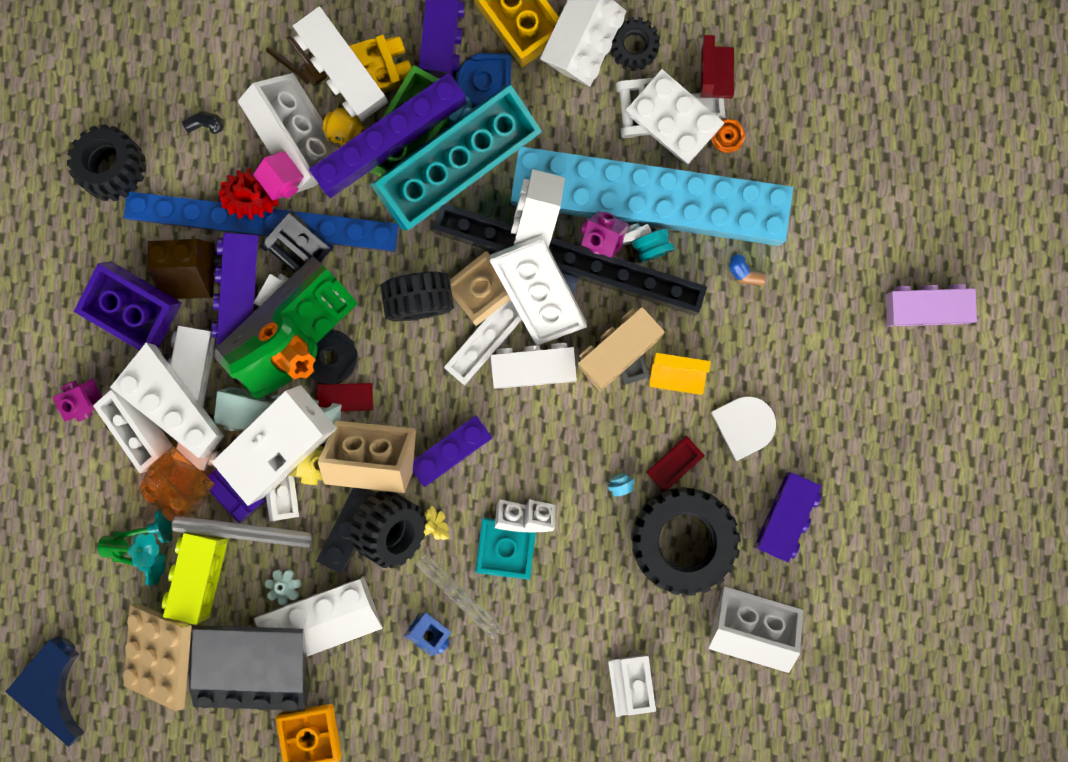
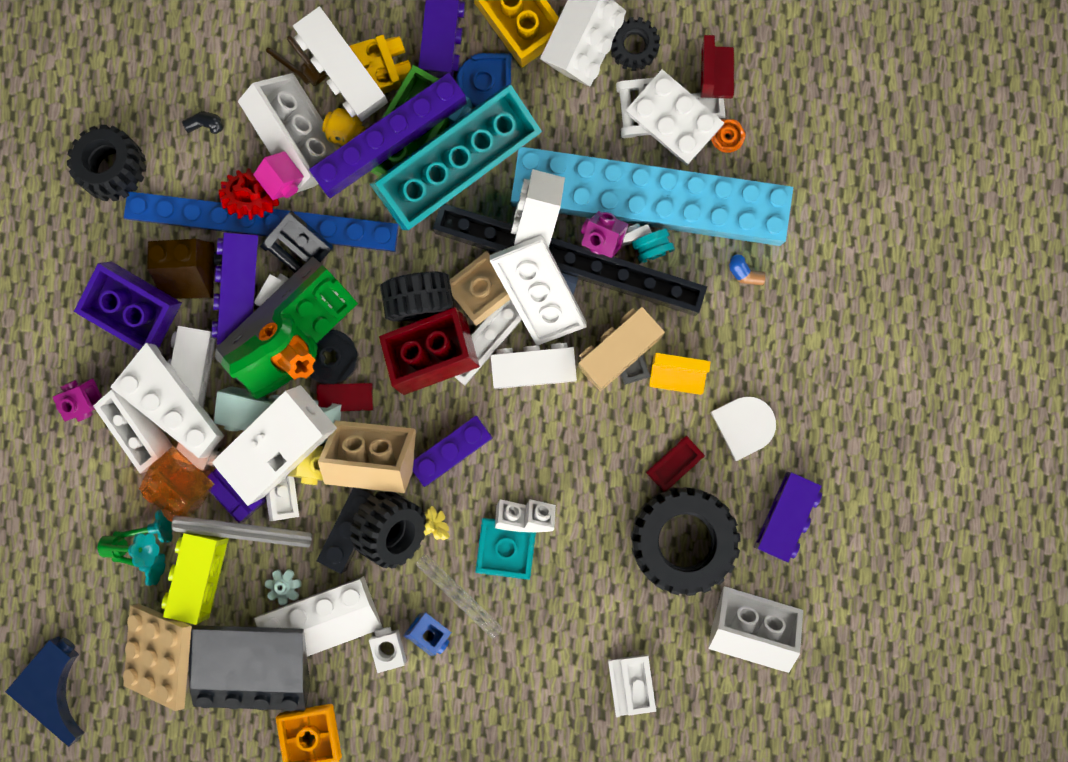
(387, 662): none -> white brick
(429, 351): none -> dark red brick
(621, 484): medium azure plate -> none
(931, 306): lavender brick -> none

